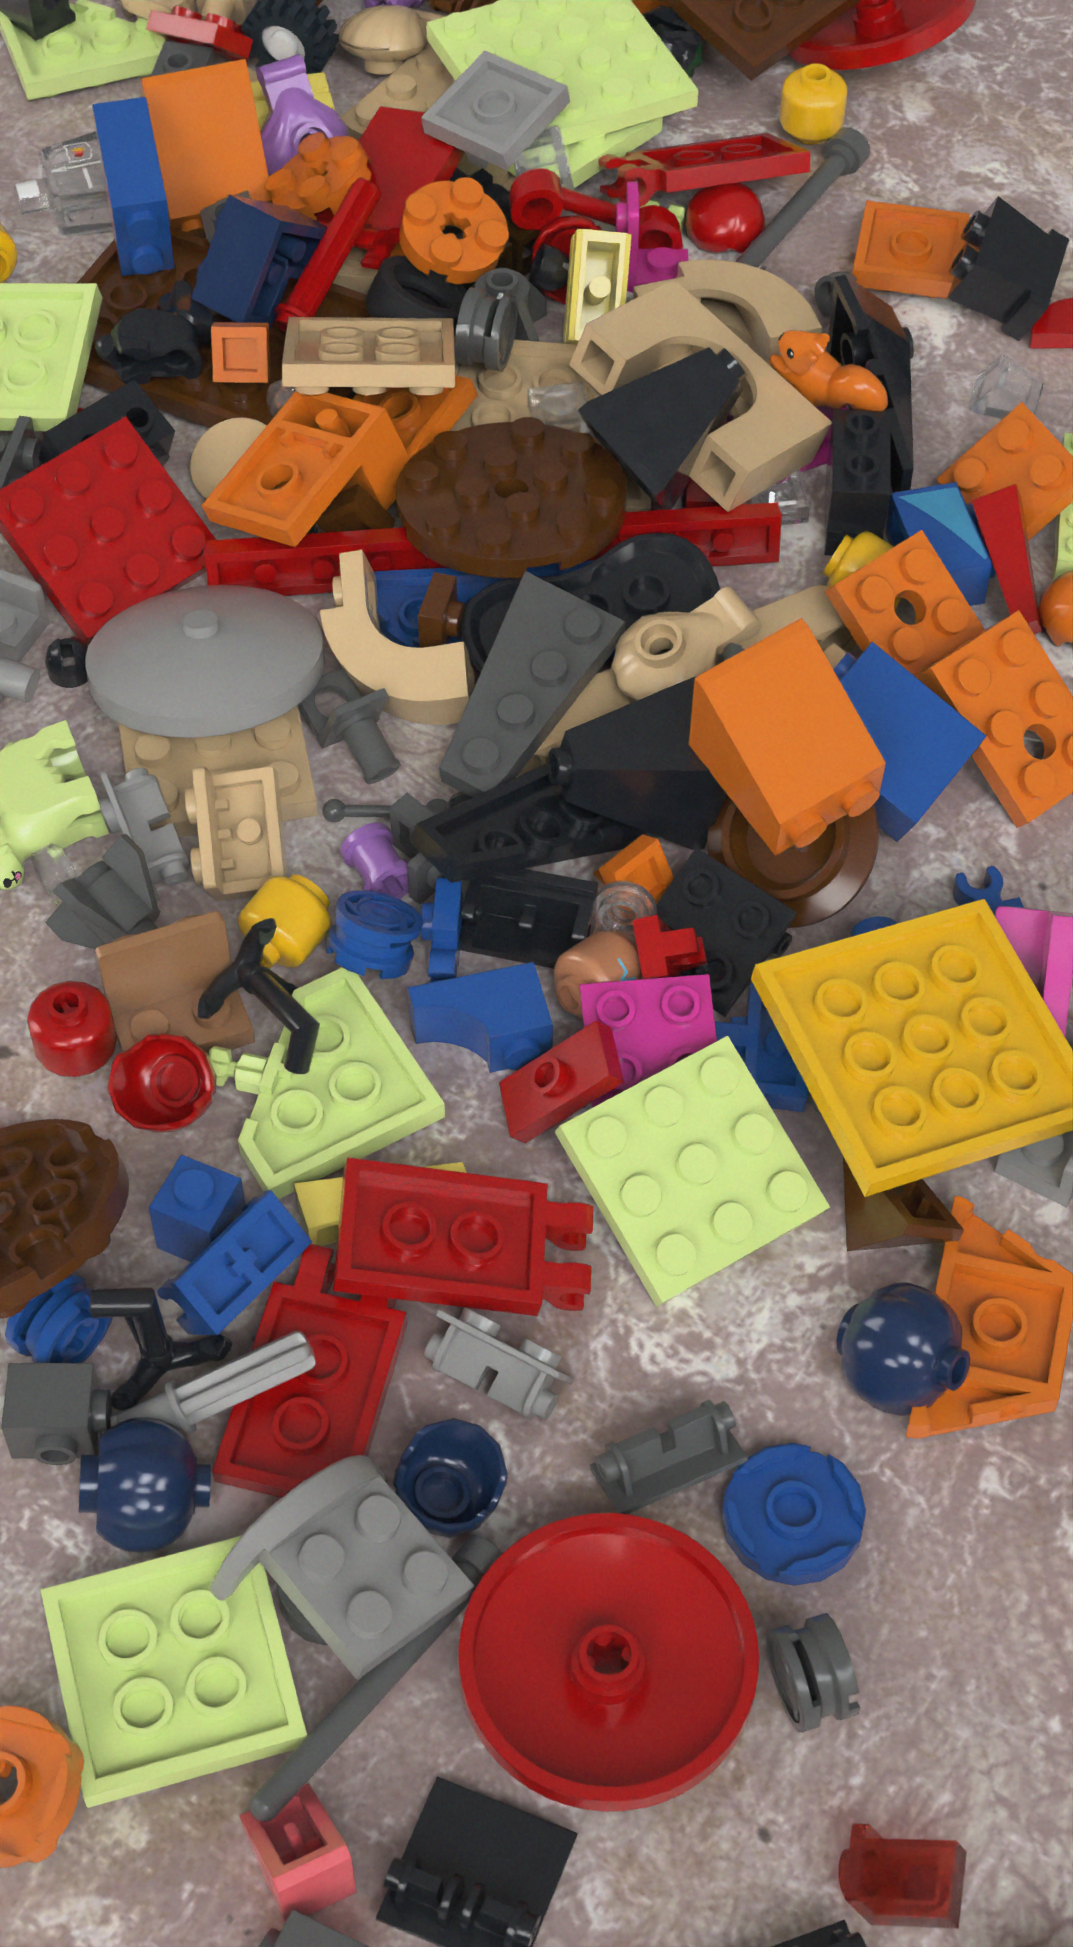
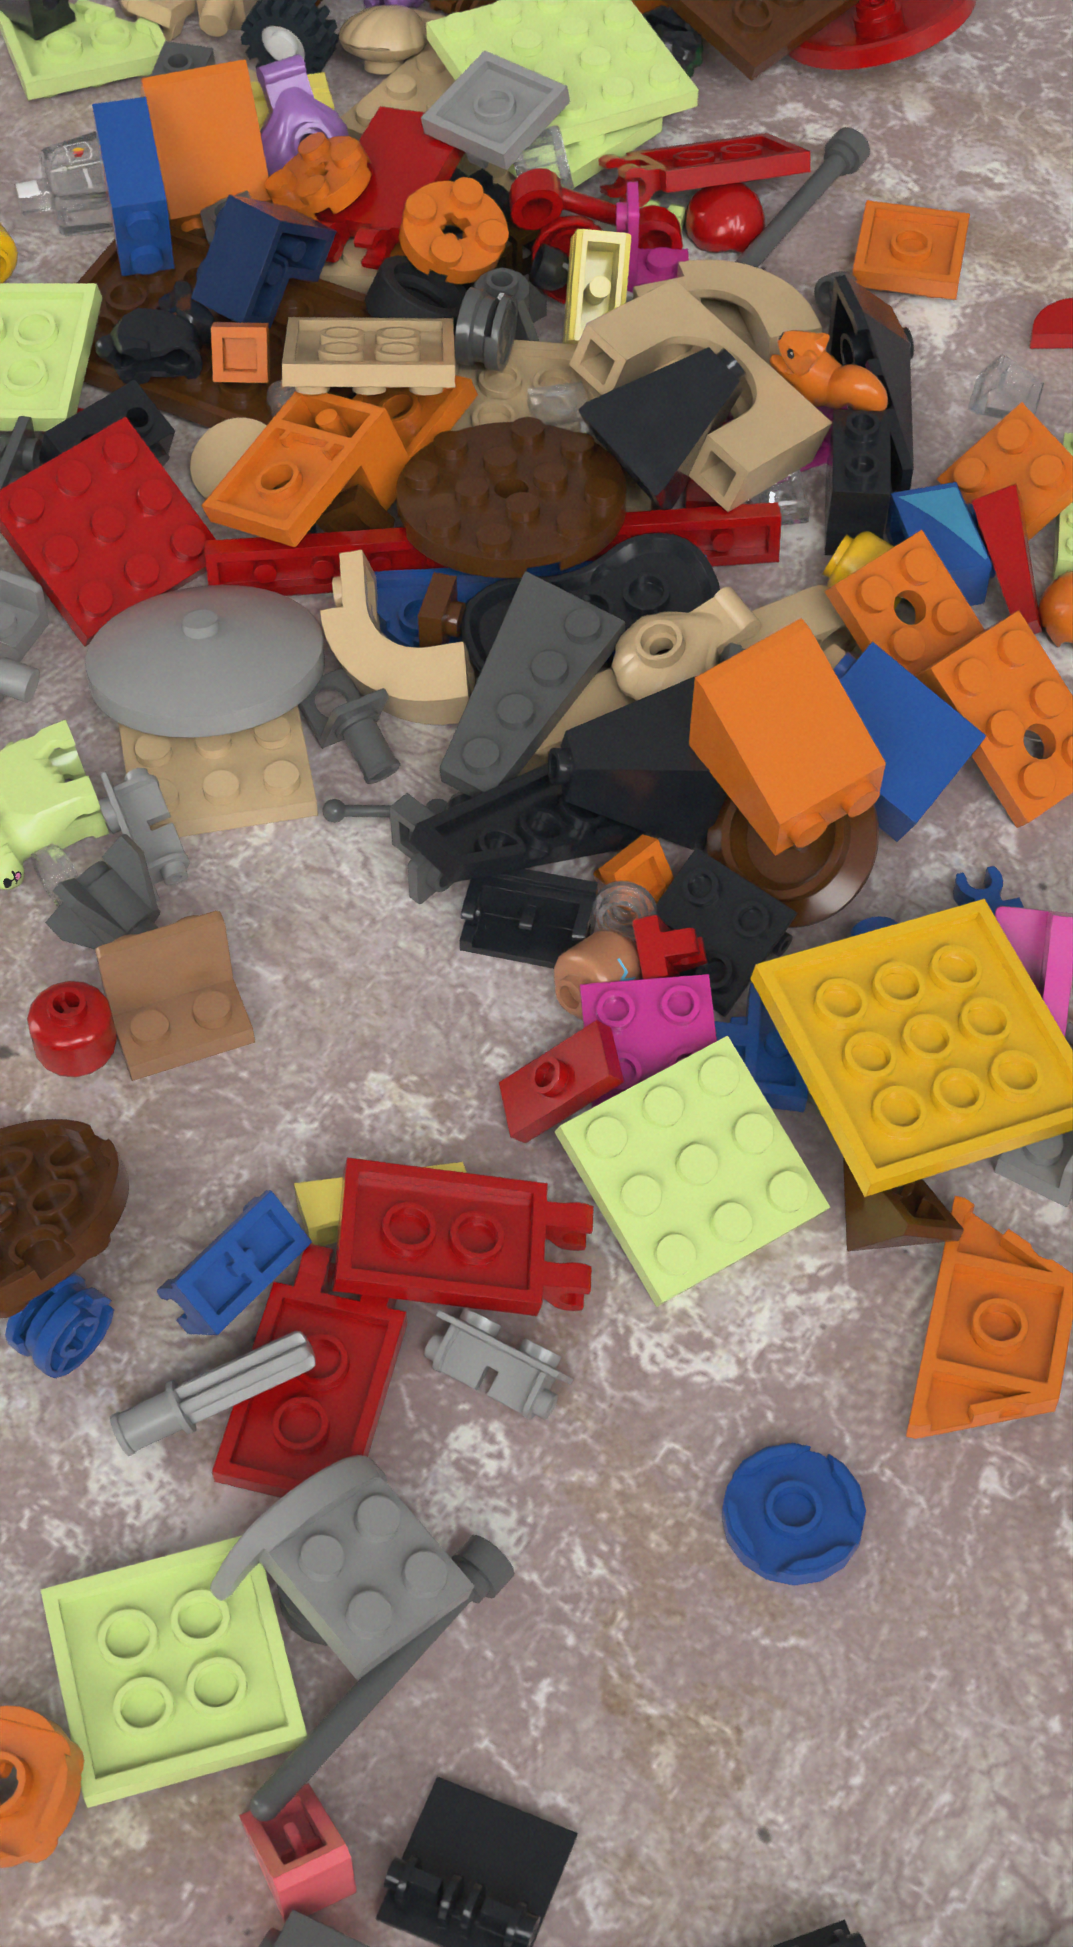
(54, 1411): dark grey brick -> none
(62, 675): black hinge -> none
(143, 1485): dark blue plant -> none
(156, 1347): black piece -> none
(162, 1083): red hair -> none
(189, 28): hinge -> none
(194, 1207): blue brick -> none
(237, 830): tan bracket -> none
(246, 1071): yellowish green piece -> none
(272, 990): black piece -> none
(299, 915): yellow head -> none
(330, 253): red axle -> none
(351, 1103): yellowish green plate -> none
(372, 854): medium lavender bush -> none
(373, 933): blue wheel -> none
(443, 927): blue plate -> none
(451, 1476): dark blue hair -> none
(488, 1012): blue arch -> none
(608, 1662): red dish -> none
(665, 1463): dark grey hinge -> none
(812, 1672): dark grey wheel -> none
(813, 103): yellow head -> none
(902, 1348): dark blue plant -> none
(903, 1879): clear red bracket -> none
(1007, 267): black hips -> none

